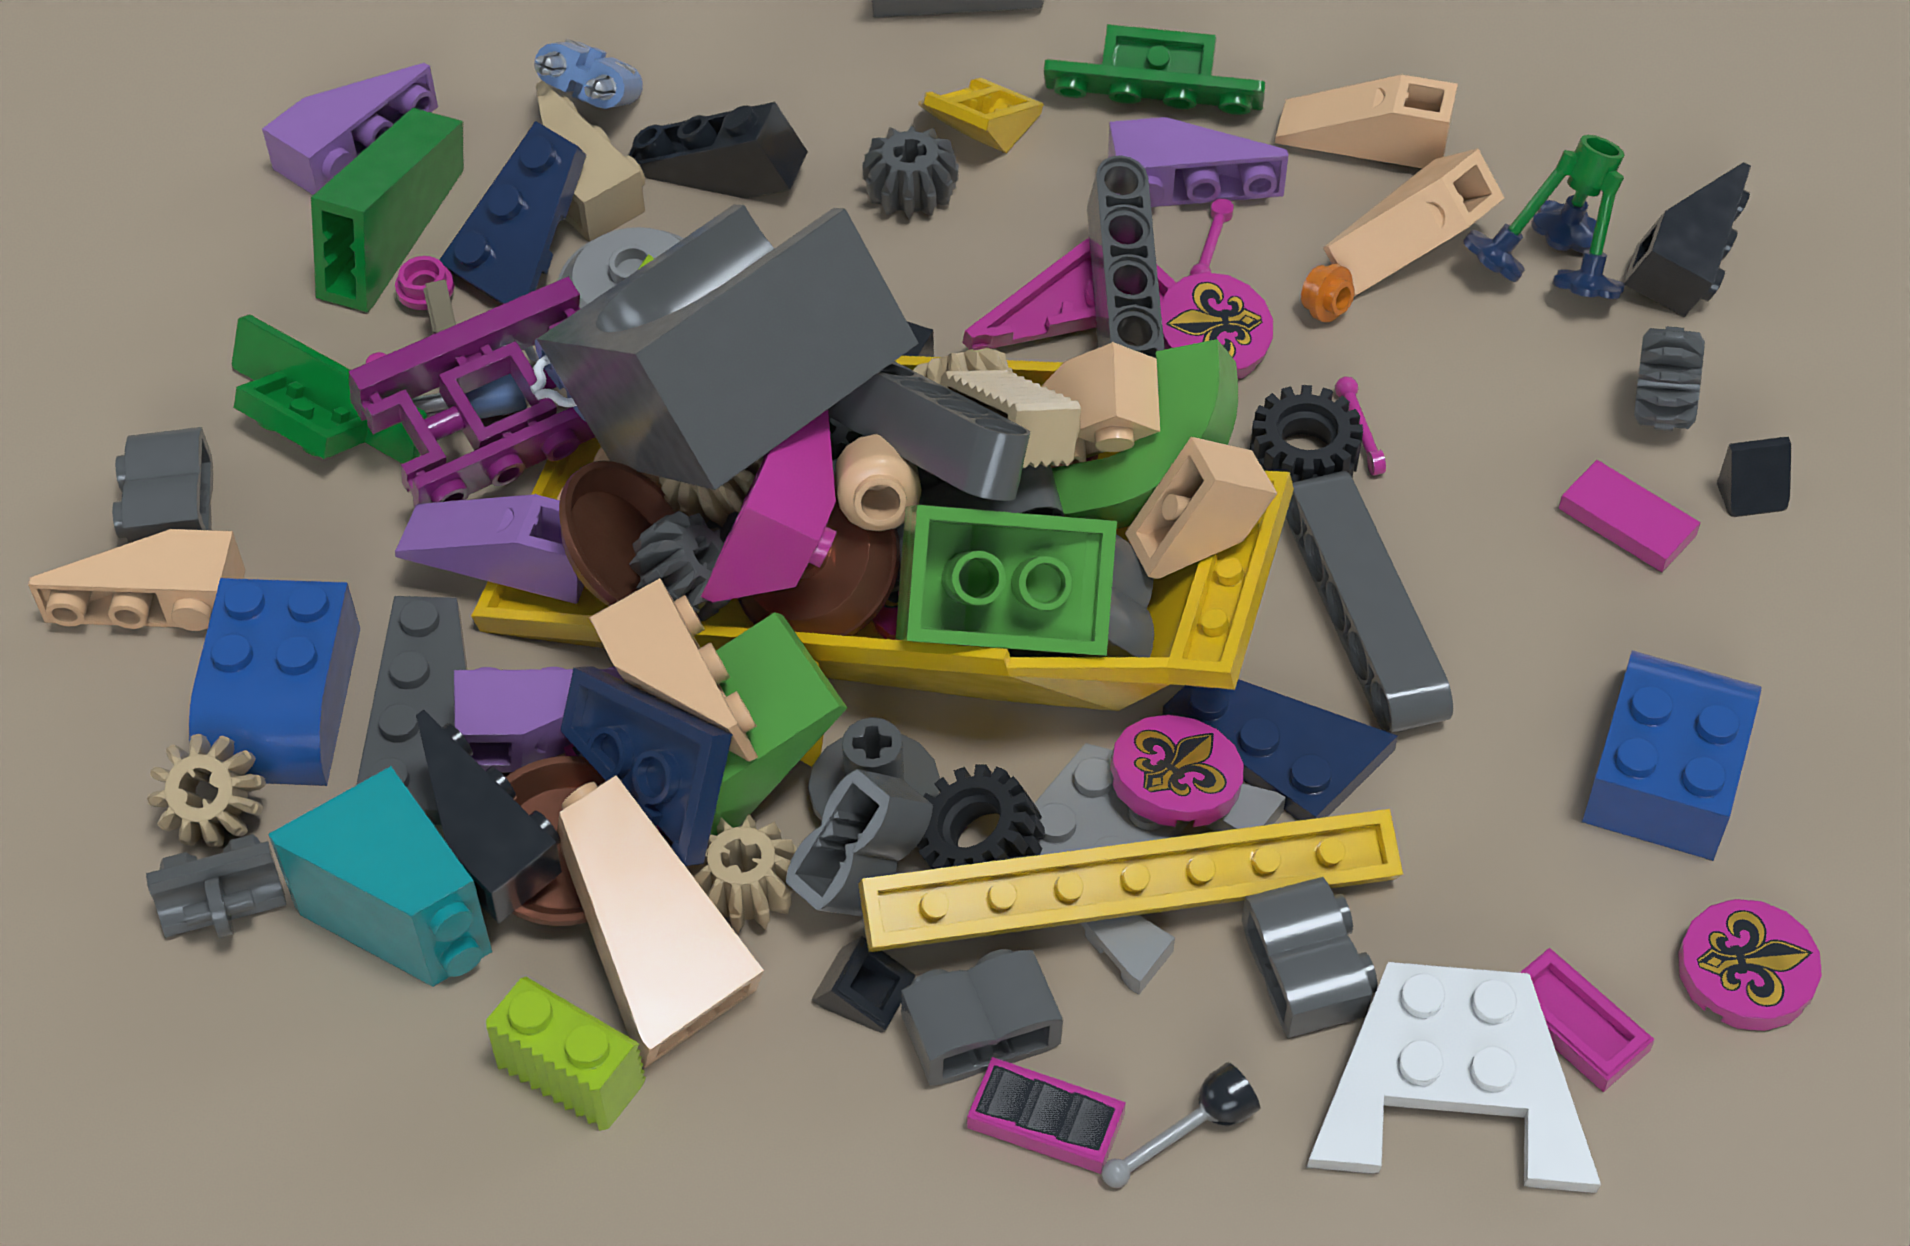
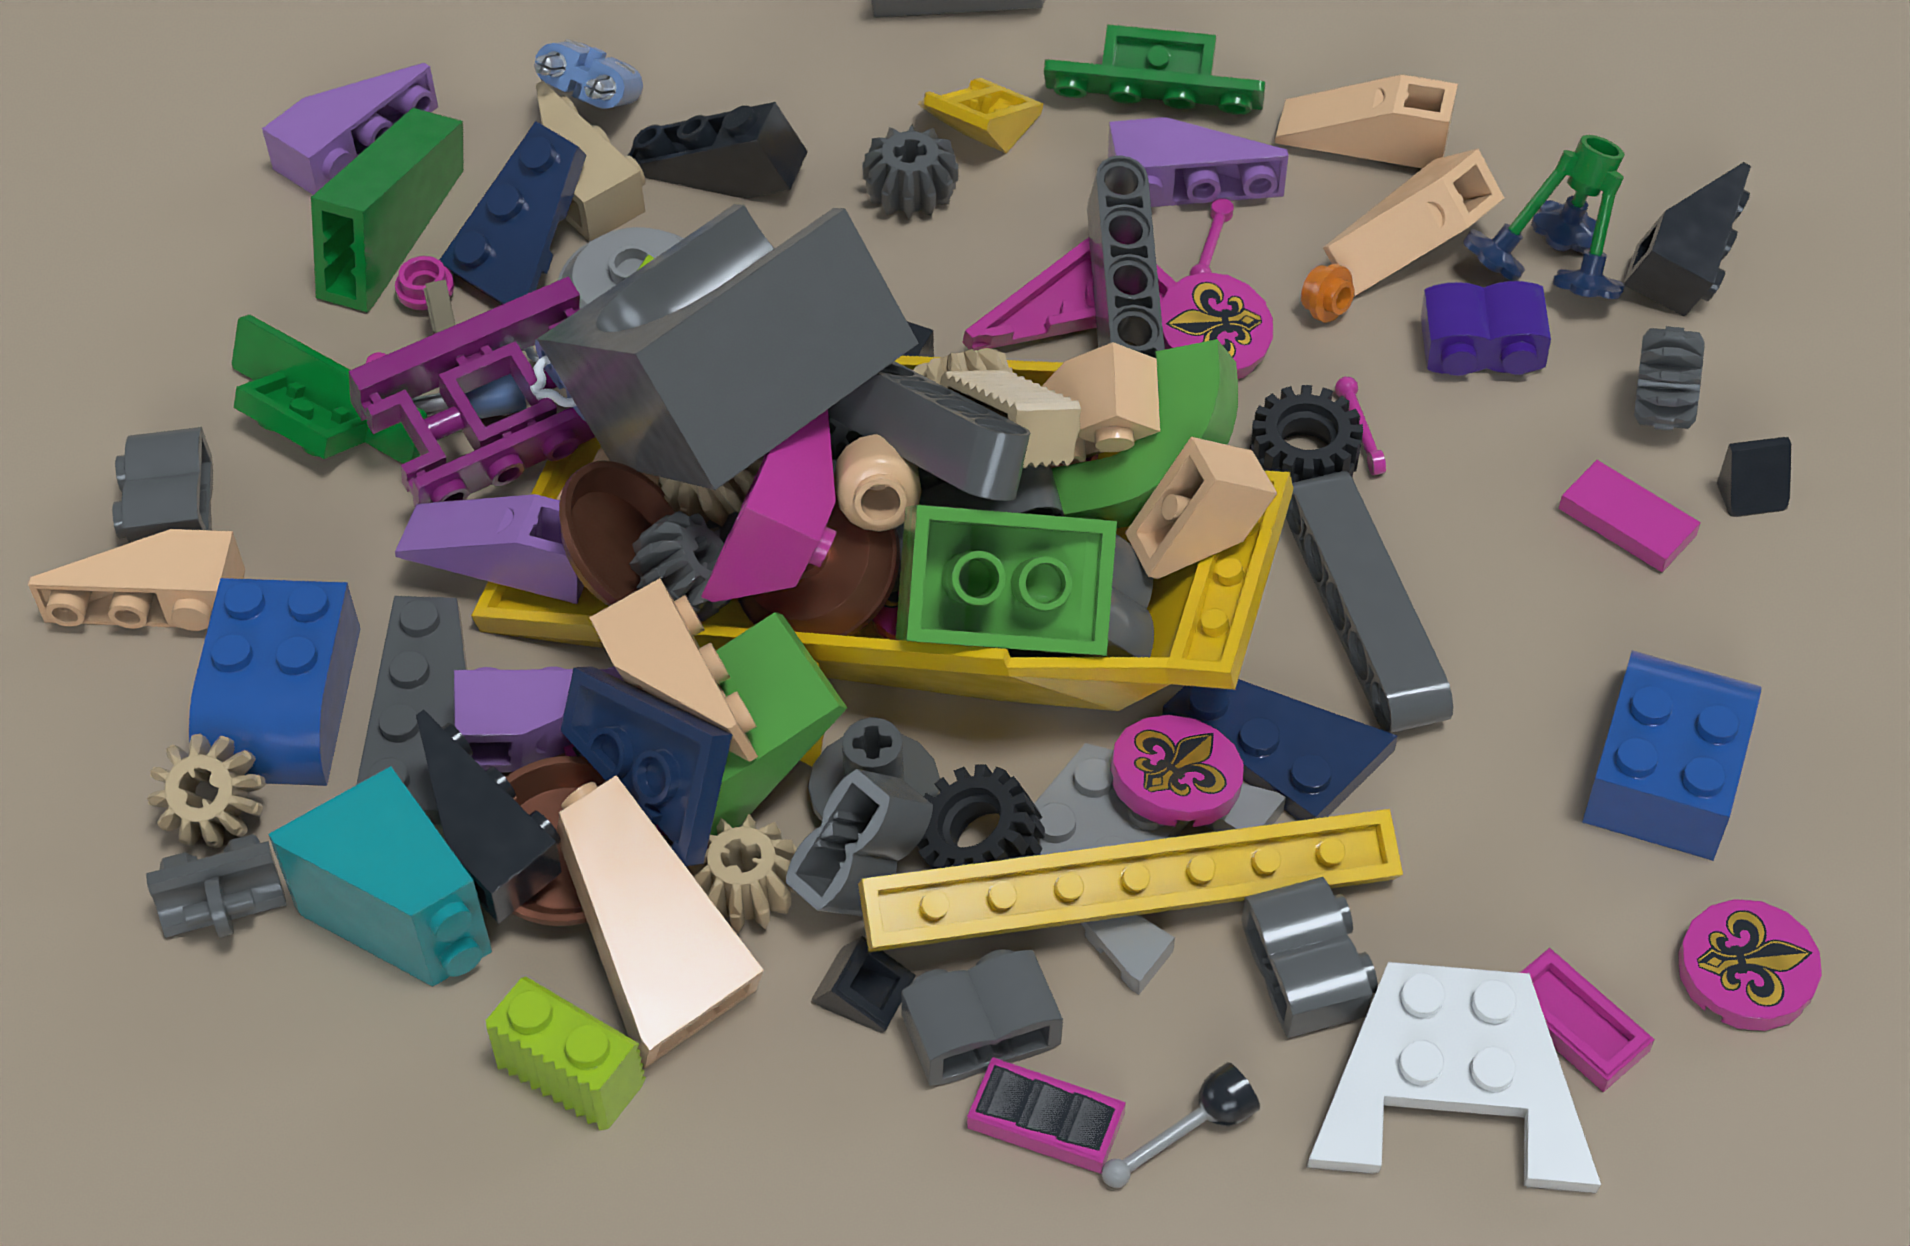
(1485, 328): none -> dark purple brick

